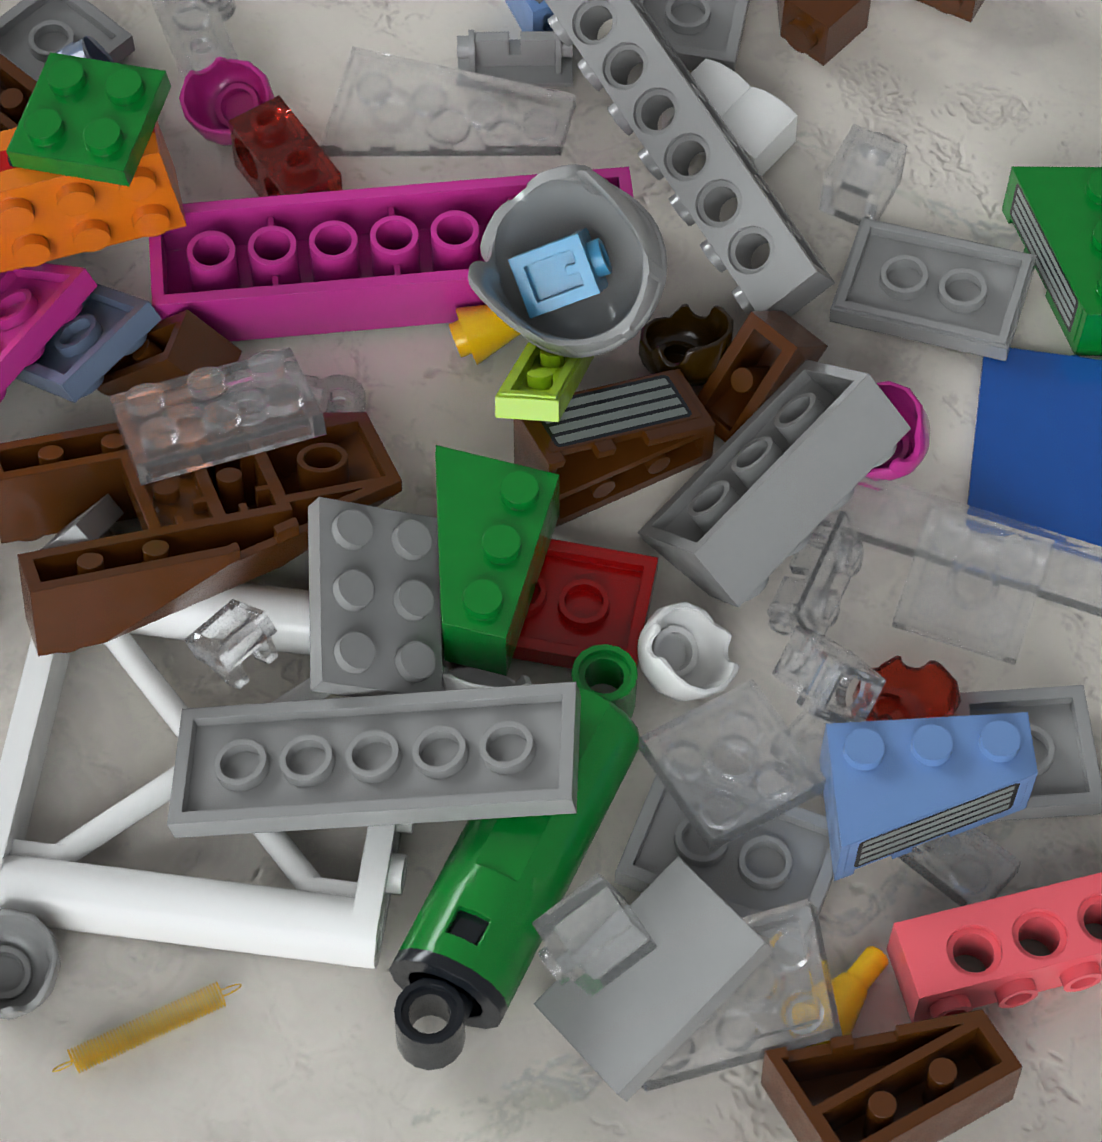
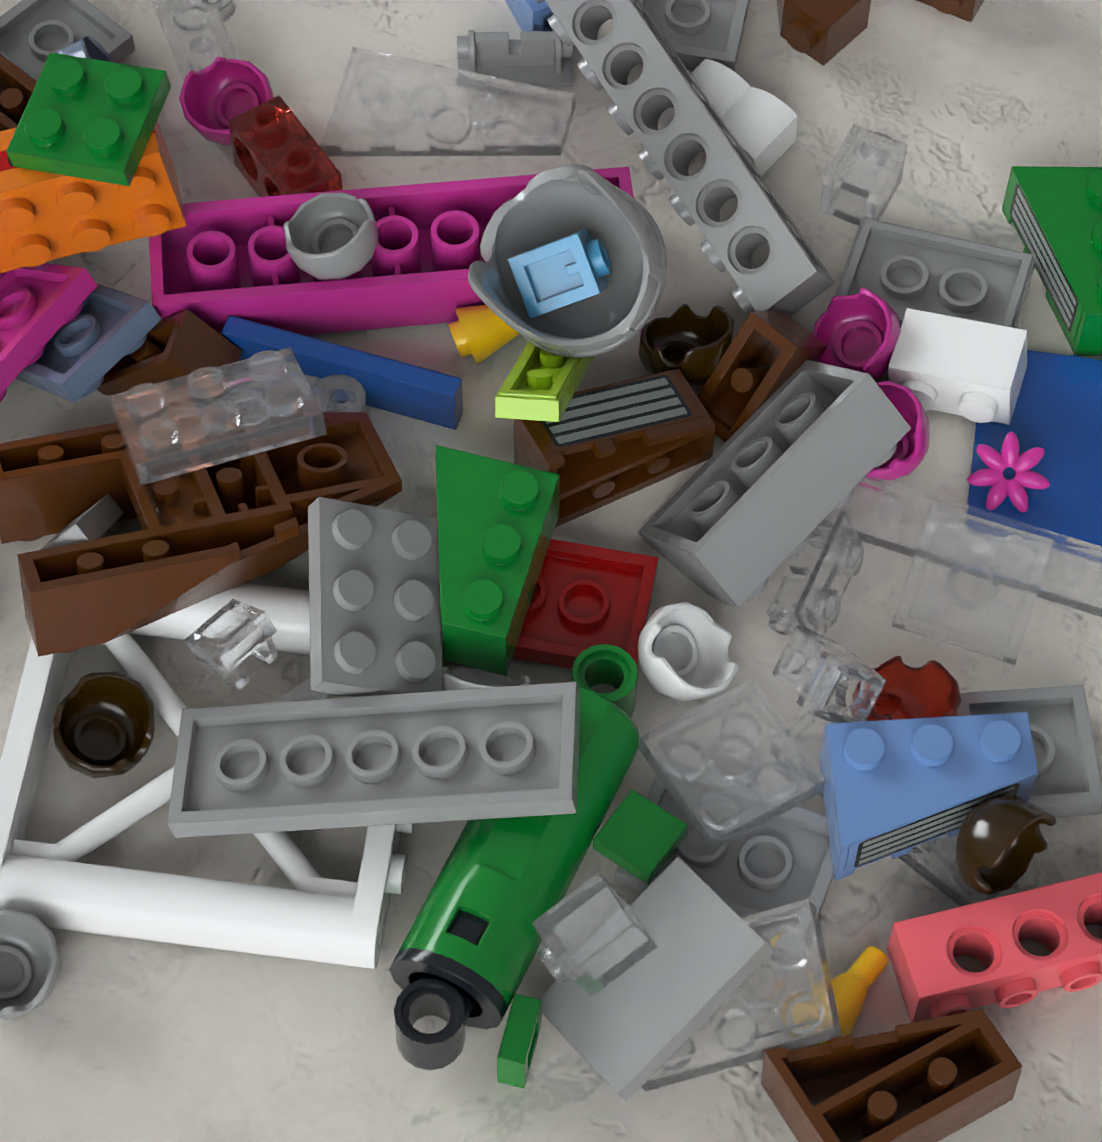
(99, 1055): yellow piece -> none
(104, 724): none -> dark brown hair
(332, 235): none -> light grey hair
(387, 382): none -> blue tile
(519, 1041): none -> green tile
(640, 836): none -> green tile
(858, 332): none -> dark pink hair
(960, 365): none -> white brick
(999, 842): none -> dark brown hair
(1021, 478): none -> dark pink plant

